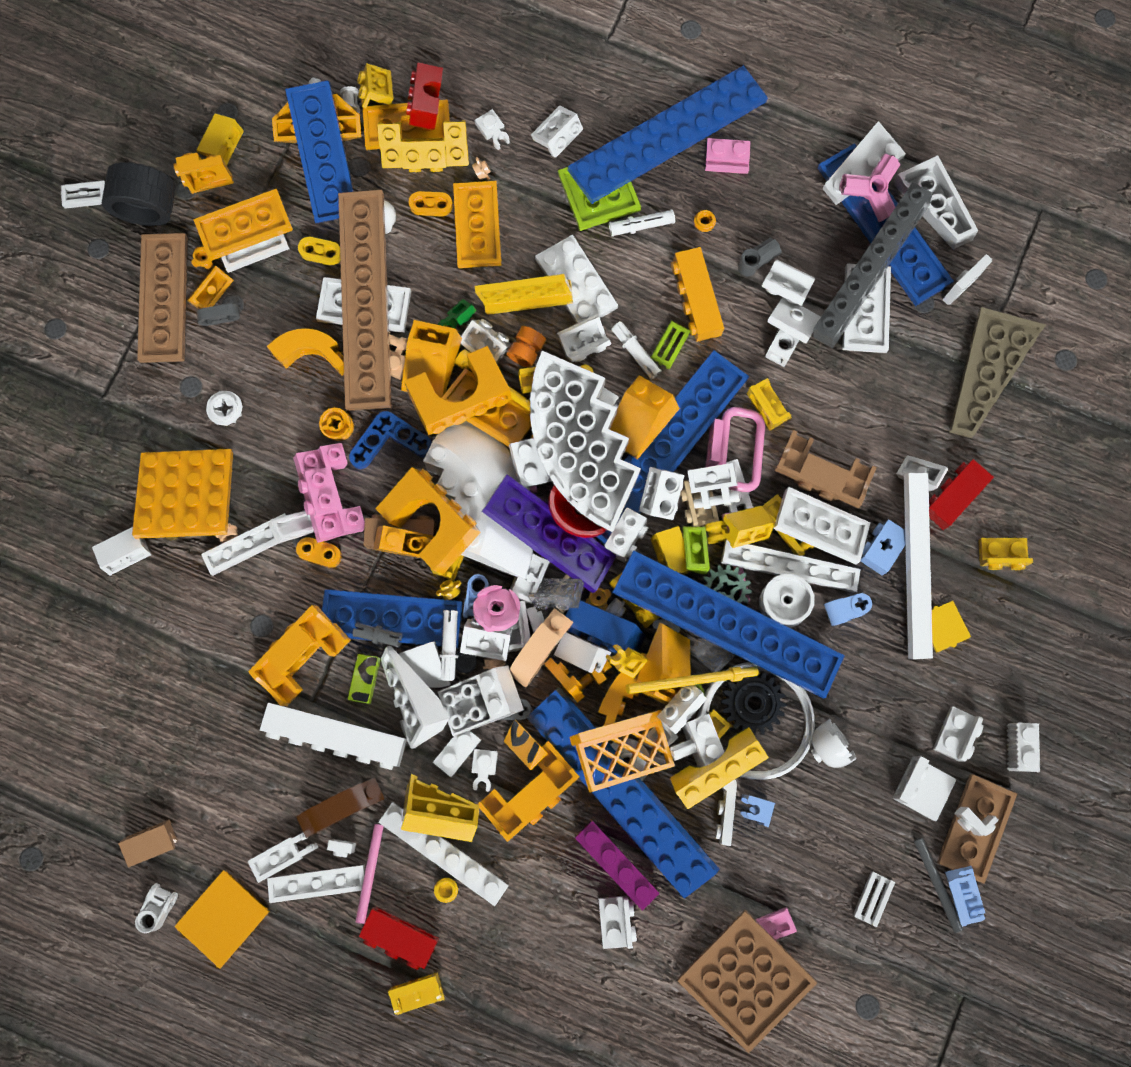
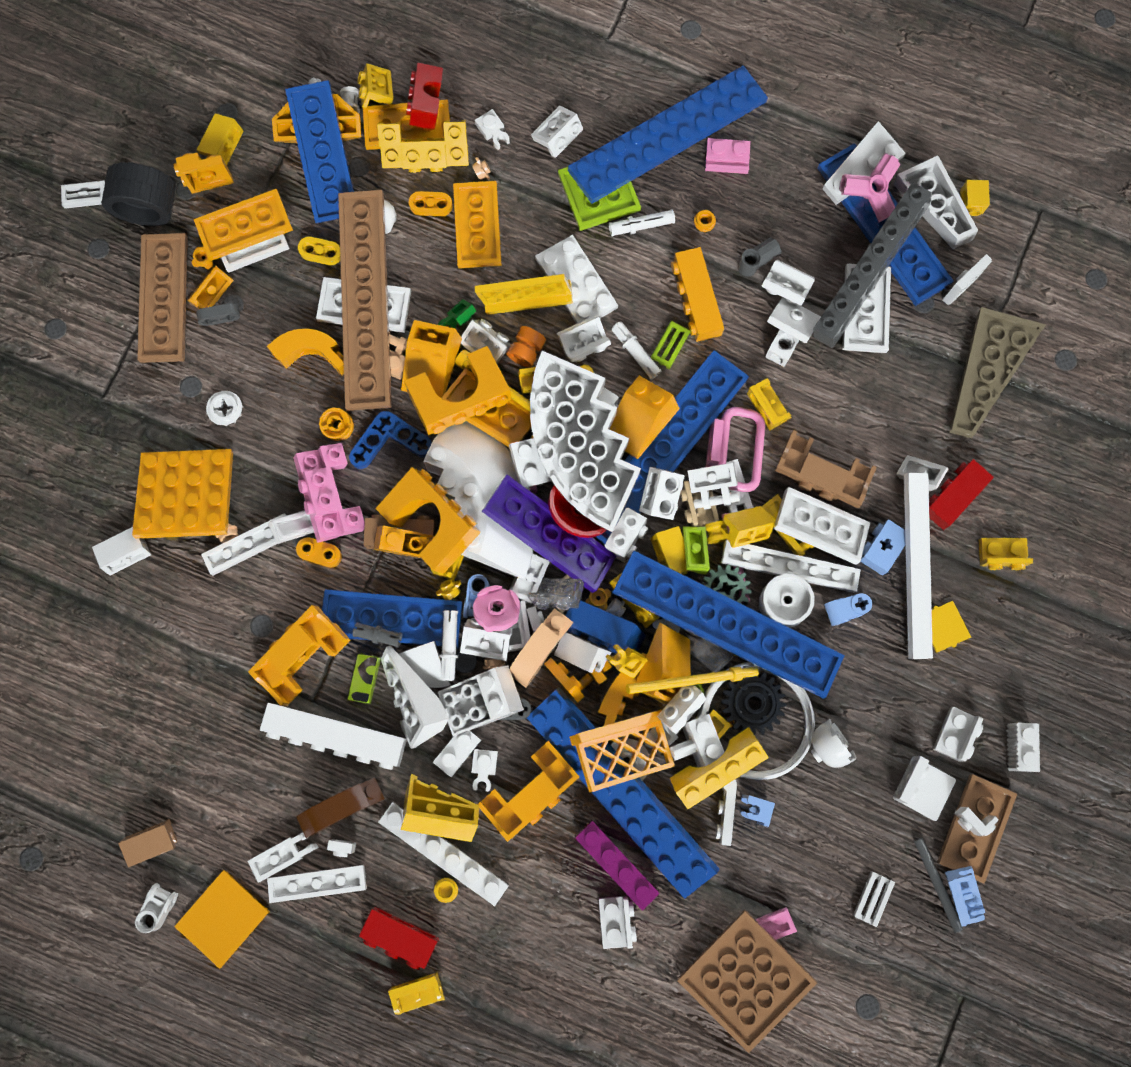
(369, 874): bright pink bar -> none
(524, 745): light orange slope -> none
(975, 196): none -> yellow brick

